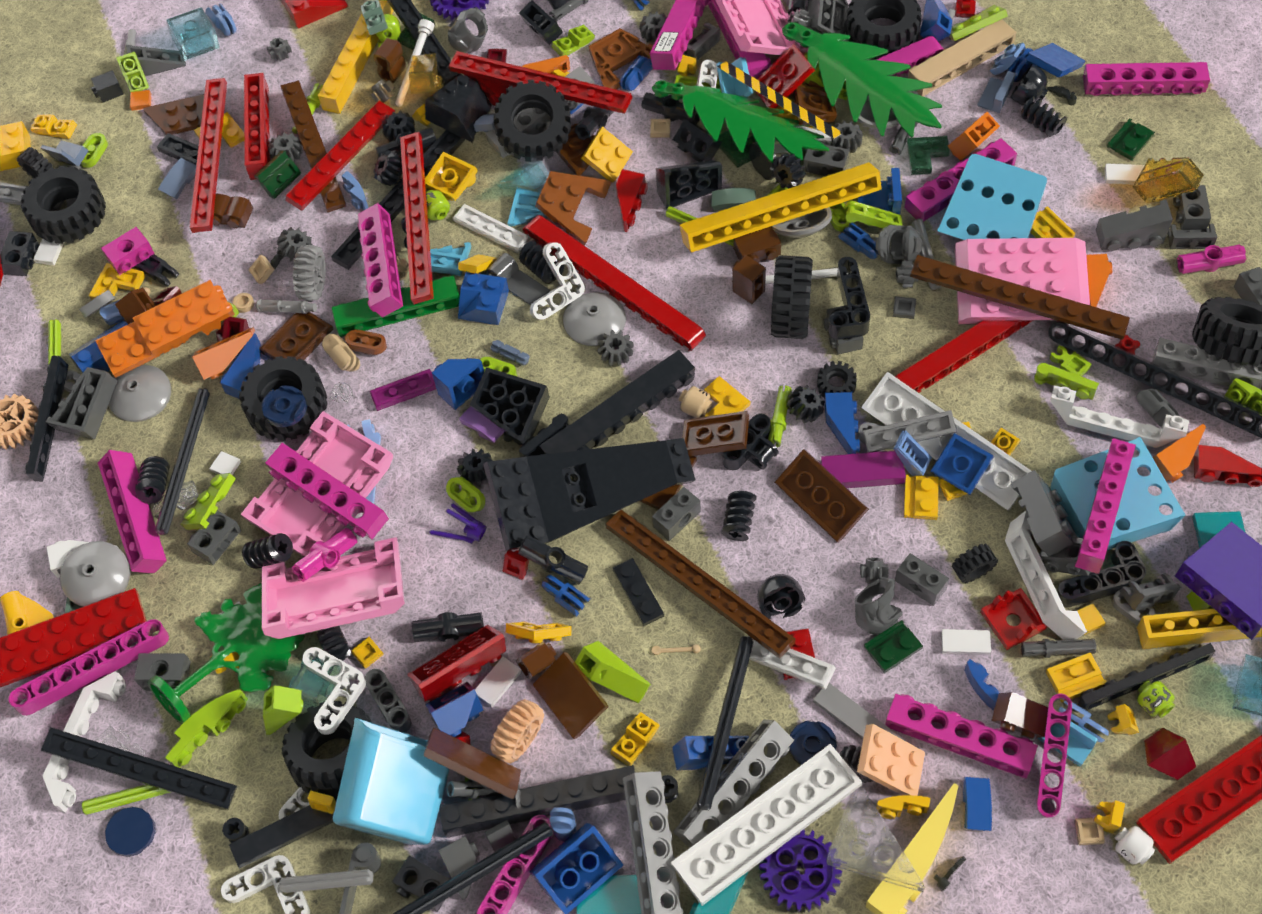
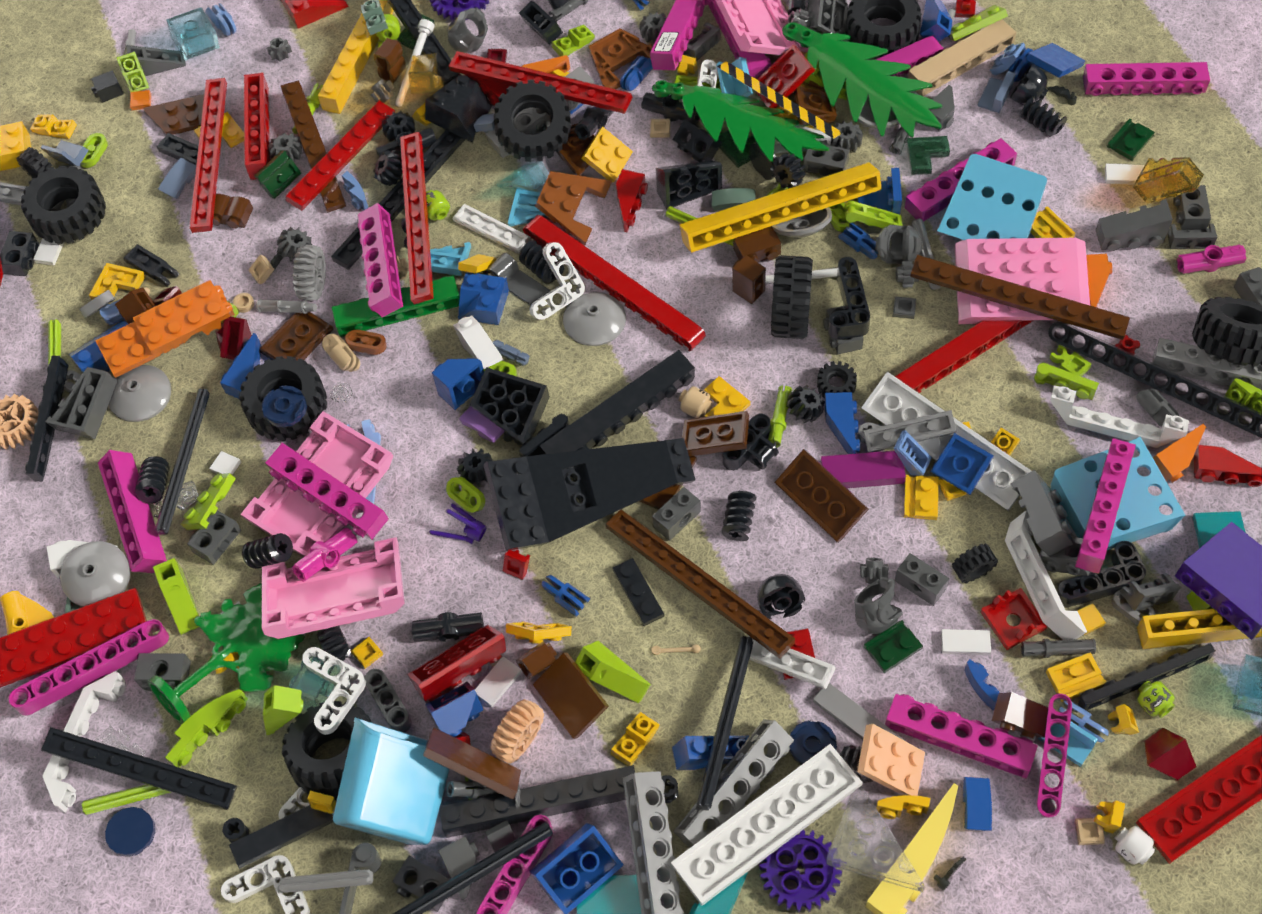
(127, 250): dark pink brick -> none
(177, 594): none -> lime slope
(216, 357): orange slope -> none
(403, 389): magenta tile -> none
(450, 176): yellow slope -> none
(477, 341): none -> white slope
(562, 823): medium blue arm -> none
(566, 565): black piece -> none
(607, 347): dark grey gear -> none
(944, 114): none -> dark grey slope
(973, 136): orange slope -> none

